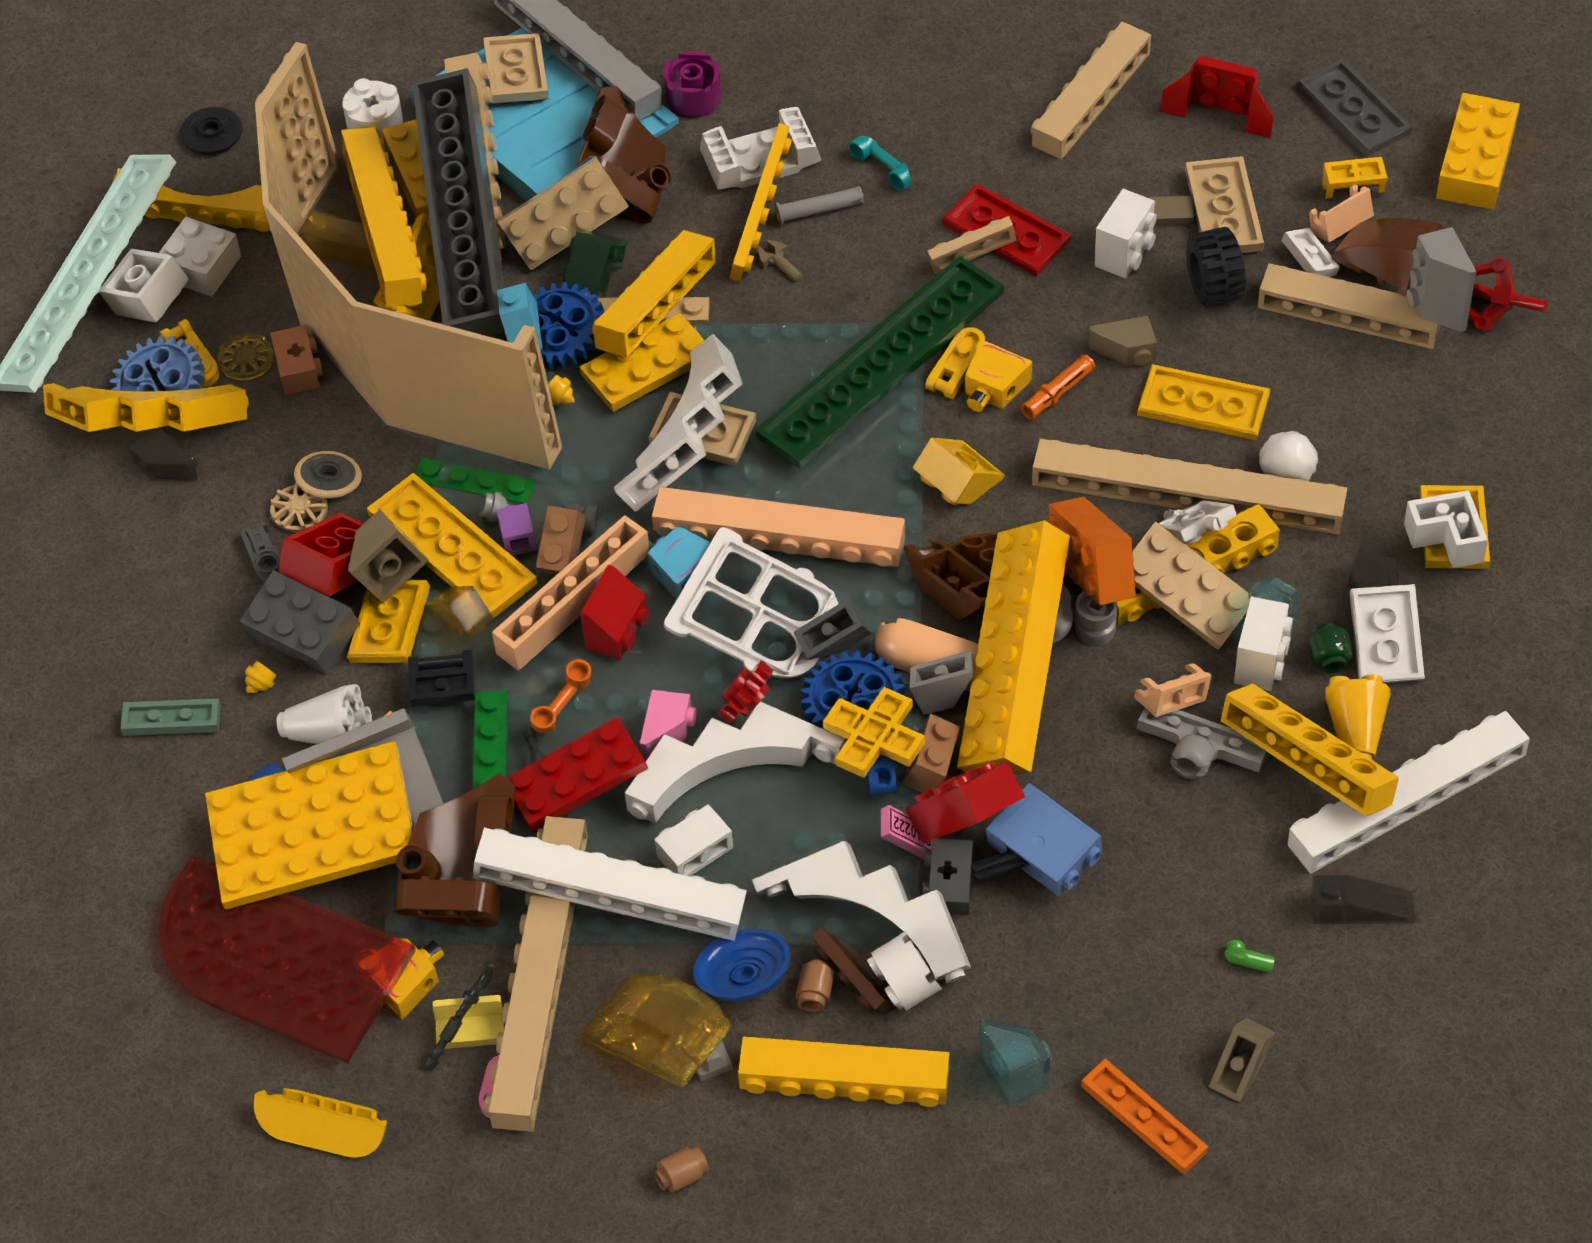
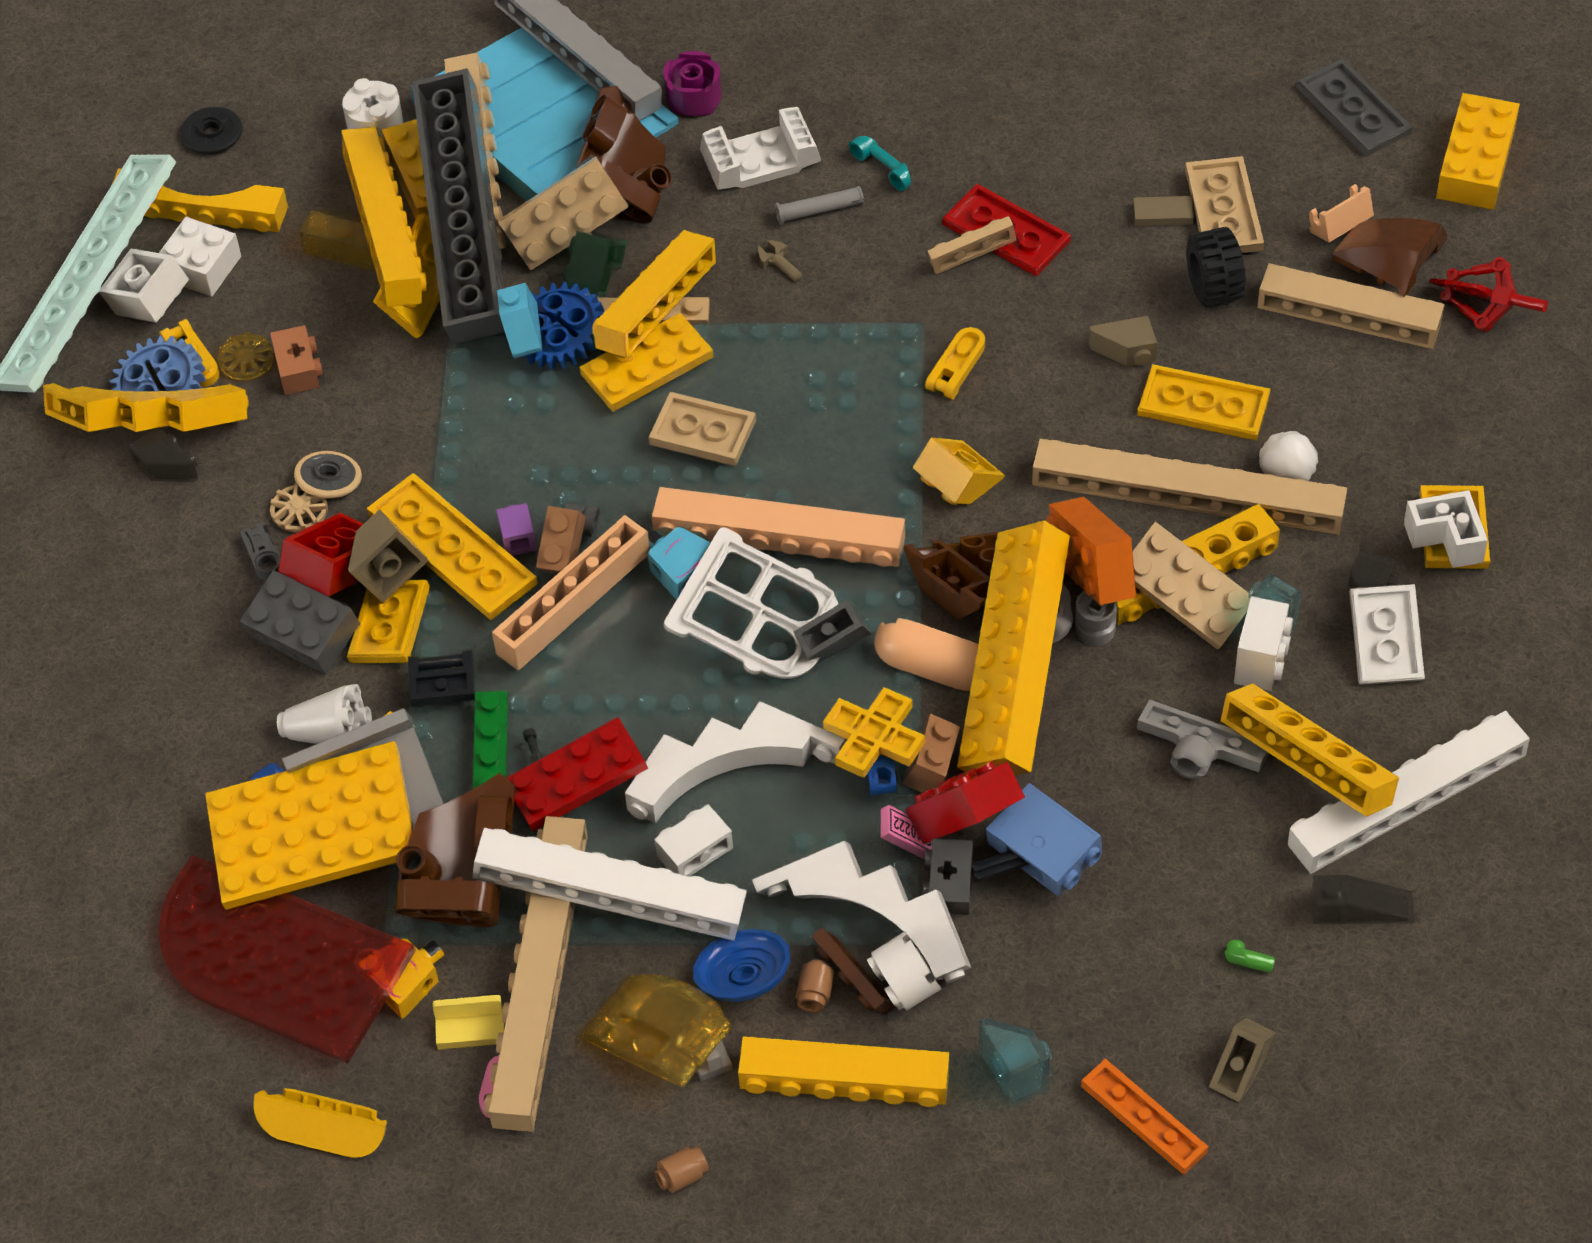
(170, 717): sand green plate -> none
(258, 678): yellow plate -> none
(405, 367): tan panel -> none
(455, 1022): pearl dark grey piece -> none
(461, 610): clear yellow slope -> none
(478, 481): green plate -> none
(489, 505): light grey plate -> none
(516, 68): tan plate -> none
(561, 391): yellow plate -> none
(577, 679): orange bar -> none
(613, 615): red slope -> none
(668, 715): bright pink slope -> none
(679, 442): white arch -> none
(745, 692): red gear -> none
(758, 213): yellow plate -> none
(825, 686): blue gear -> none
(879, 362): dark green plate -> none
(941, 682): light grey slope -> none
(995, 376): yellow torso -> none
(1049, 394): orange pin -> none
(1090, 90): tan brick -> none
(1125, 233): white brick -> none
(1174, 693): light nougat hinge -> none
(1193, 521): white plate -> none
(1223, 87): red piece -> none
(1310, 252): white plate -> none
(1330, 648): dark green head -> none
(1350, 172): yellow hinge -> none
(1358, 710): yellow cone -> none
(1442, 280): light grey slope -> none

